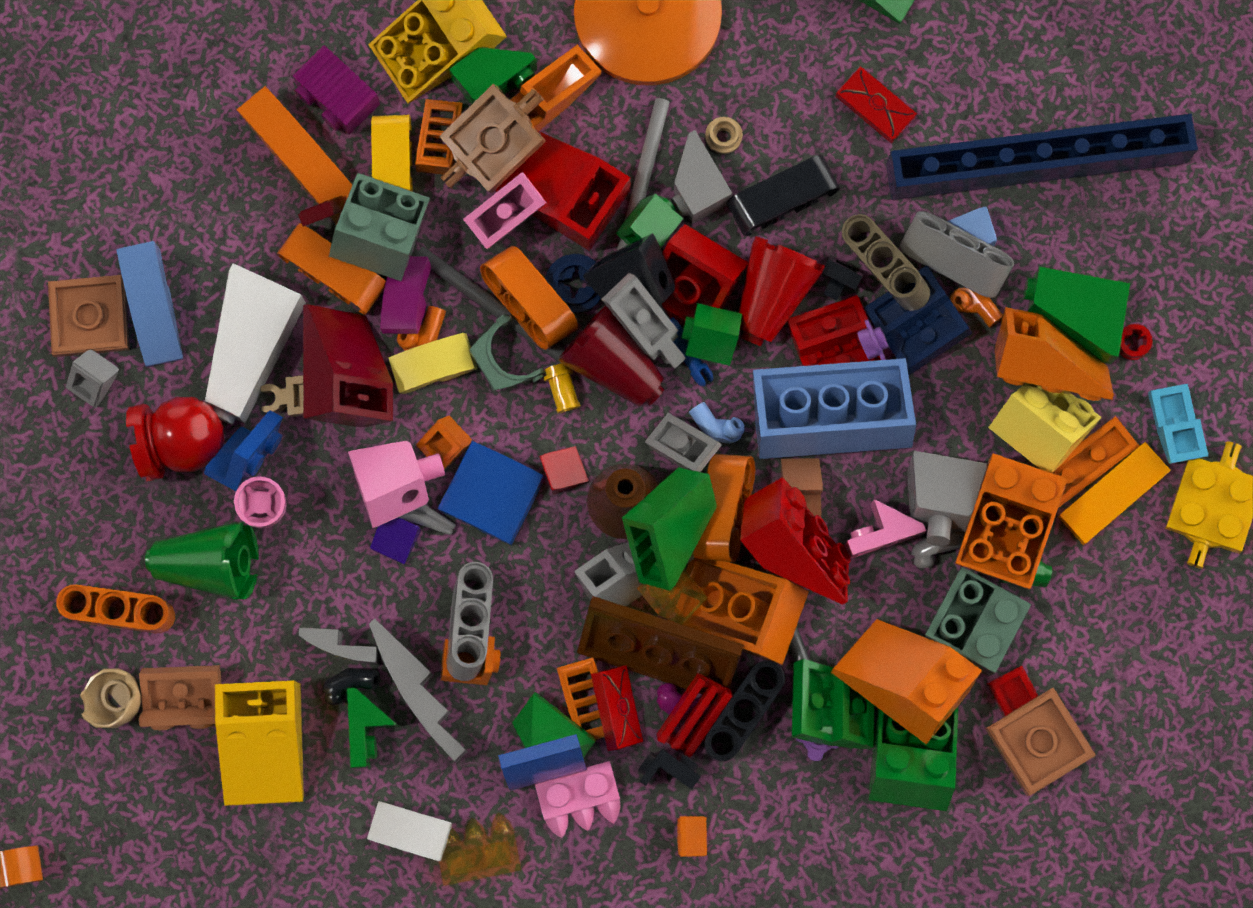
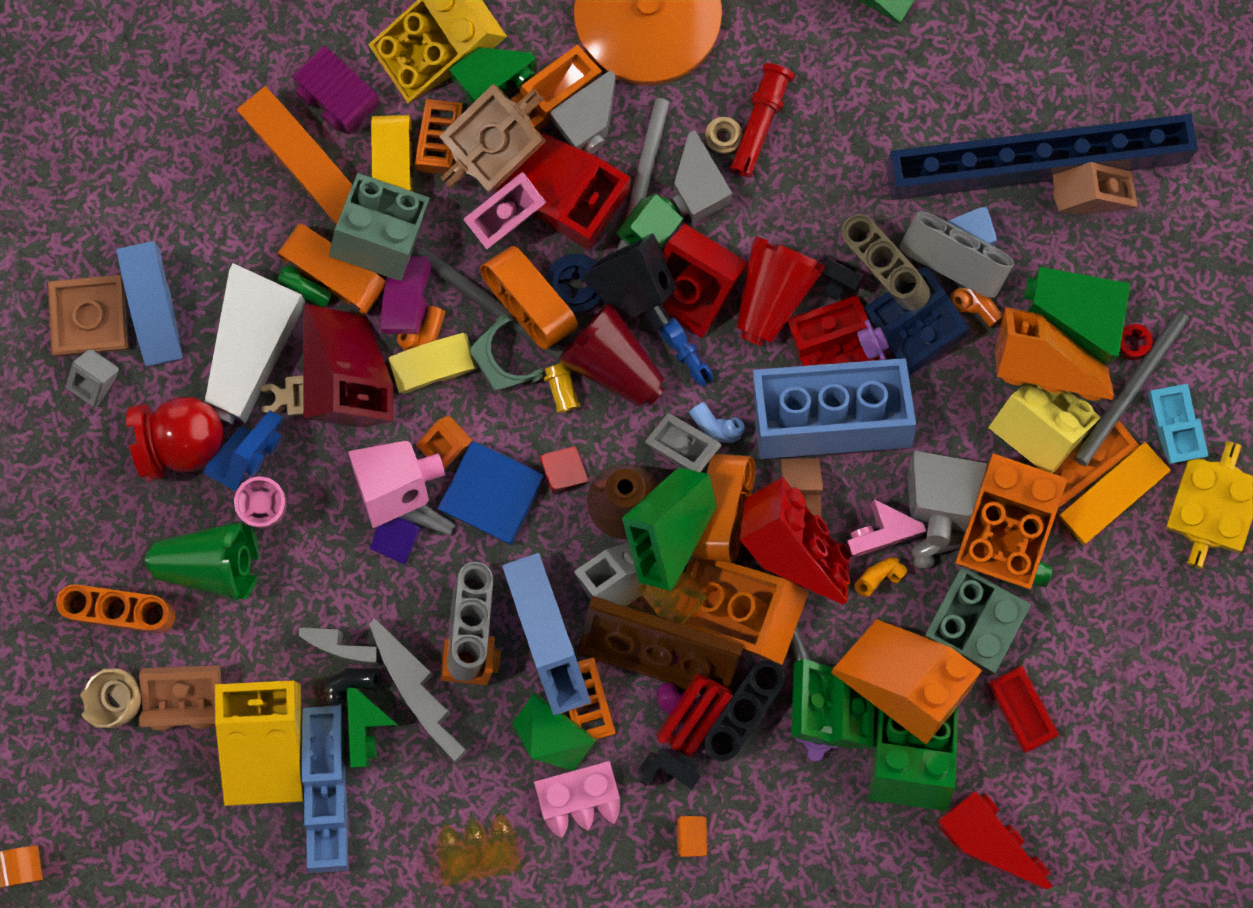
(291, 278): none -> green arm
(322, 210): dark red tile -> none
(324, 789): none -> medium blue slope
(409, 831): white slope -> none
(542, 762): blue slope -> none
(546, 634): none -> medium blue slope
(586, 115): none -> light grey slope
(617, 707): red tile -> none
(644, 320): light grey hinge -> none
(712, 334): green brick -> none
(765, 104): none -> red pin
(782, 193): black beam -> none
(875, 574): none -> light orange arm
(876, 105): red tile -> none
(982, 836): none -> red slope
(1040, 742): nougat tile -> none
(1094, 189): none -> nougat slope
(1131, 388): none -> dark grey piece

